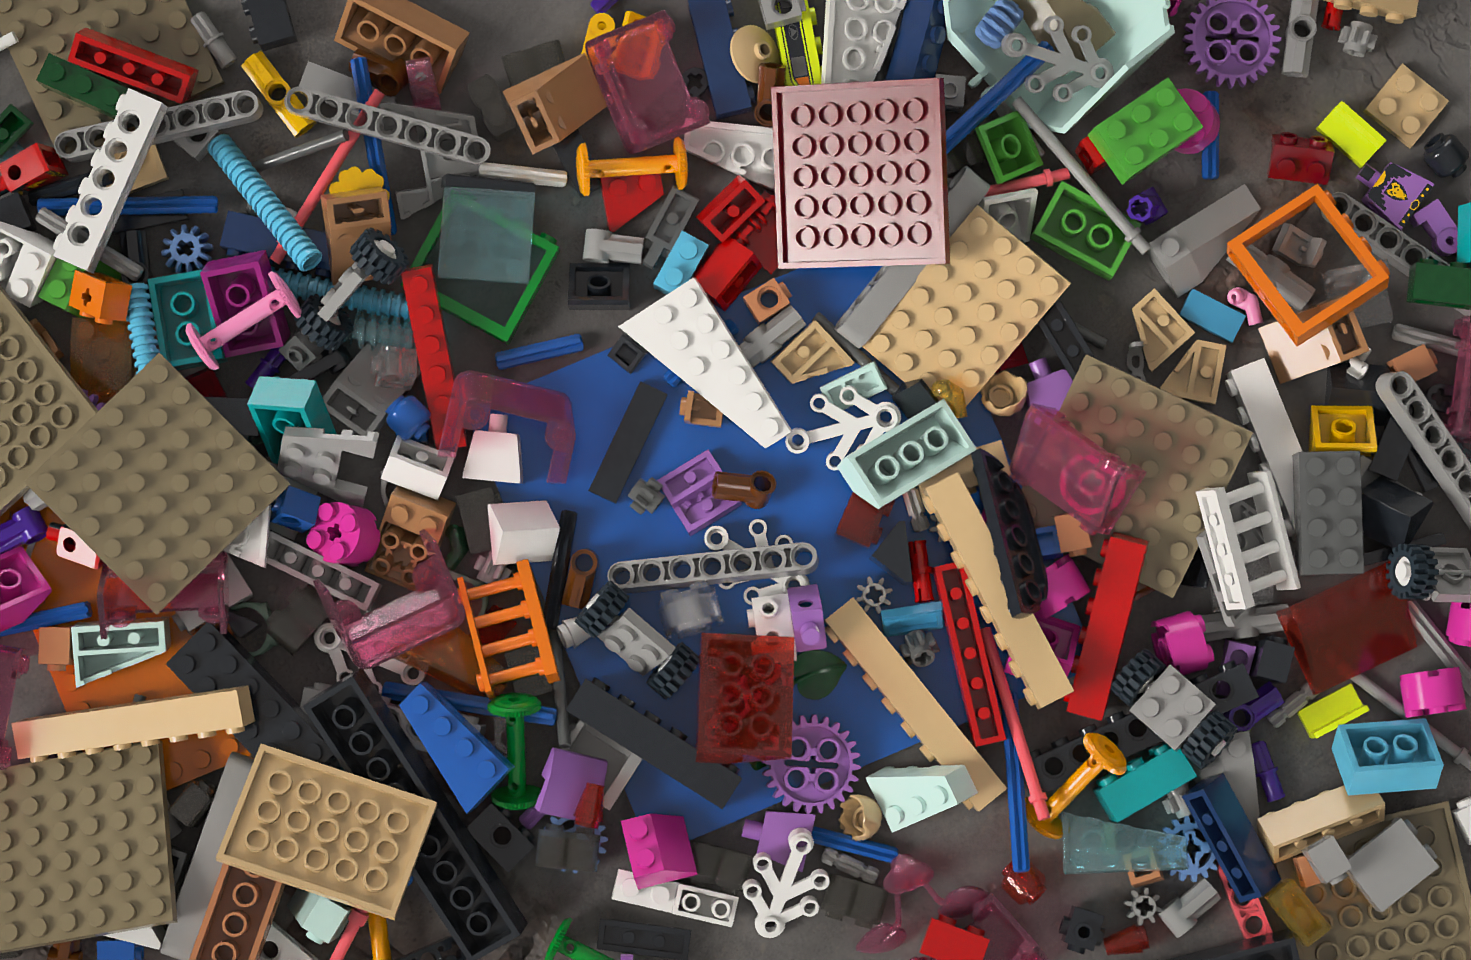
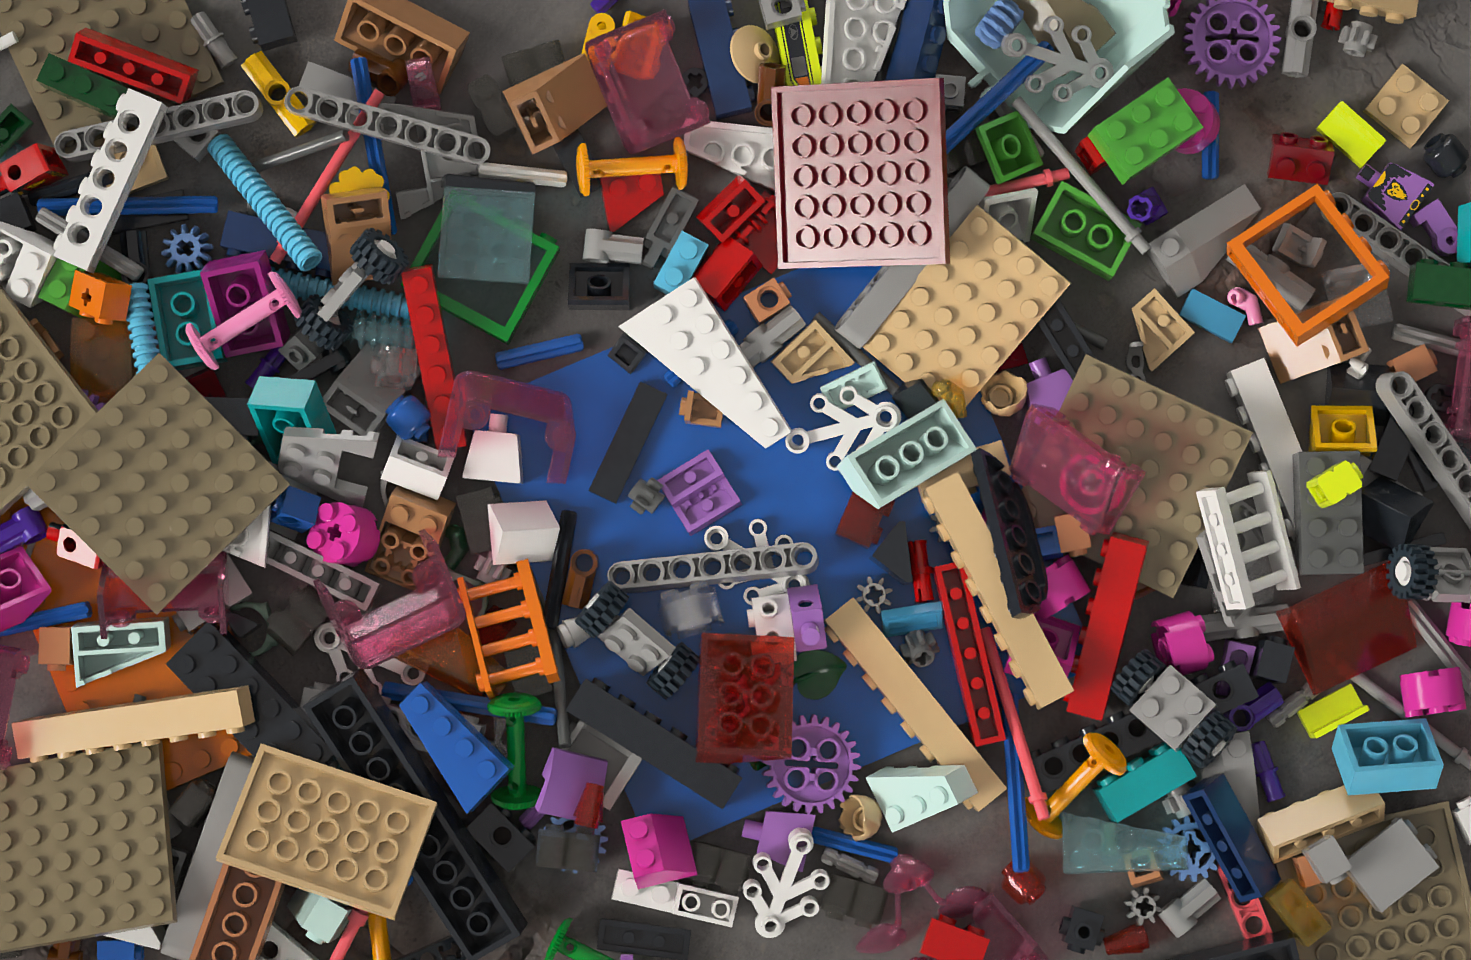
(743, 487): reddish brown piece -> none
(915, 509): light grey axle -> none
(1197, 373): tan wing -> none
(1335, 483): none -> neon yellow brick

